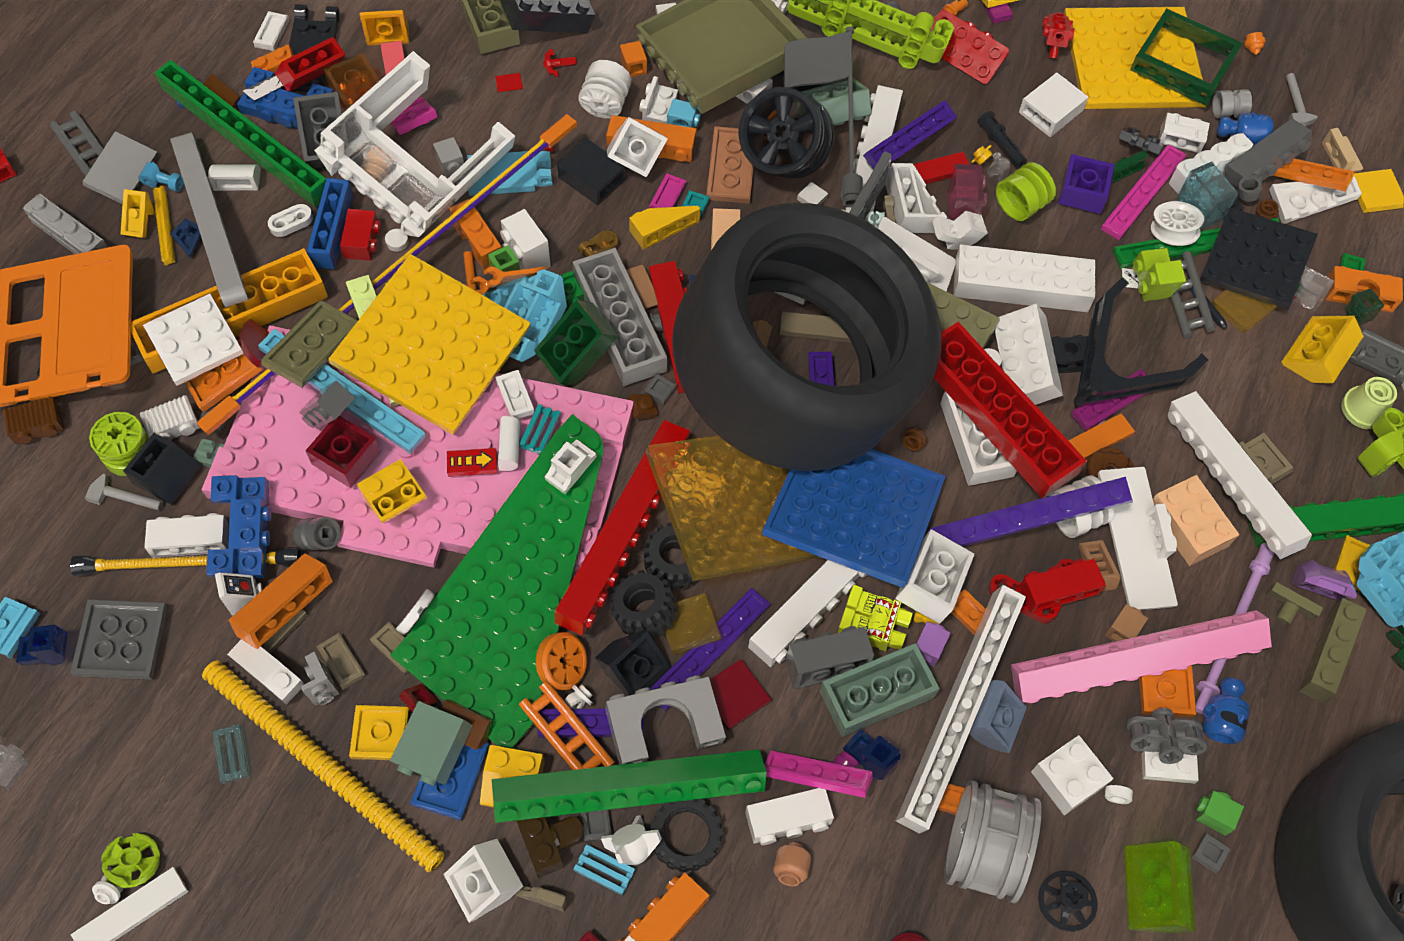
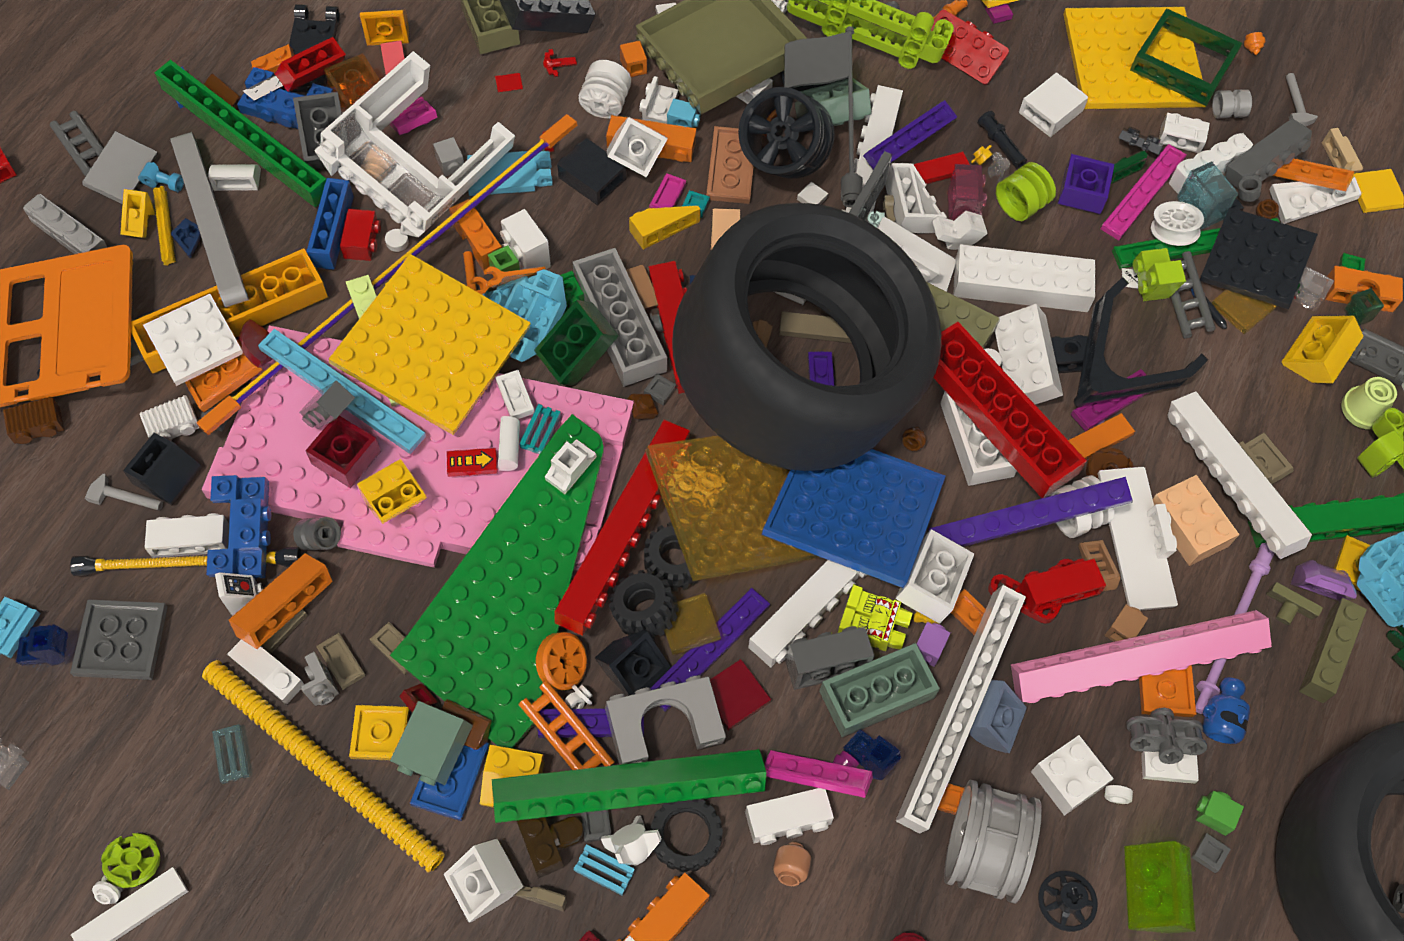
(117, 440): lime wheel -> none
(206, 452): sand green tile -> none
(271, 31): white tile -> none
(290, 220): white plate -> none
(309, 344): olive tile -> none
(414, 612): white tile -> none
(602, 242): pearl gold plate -> none
(1057, 32): red brick -> none
(1253, 126): blue piece -> none

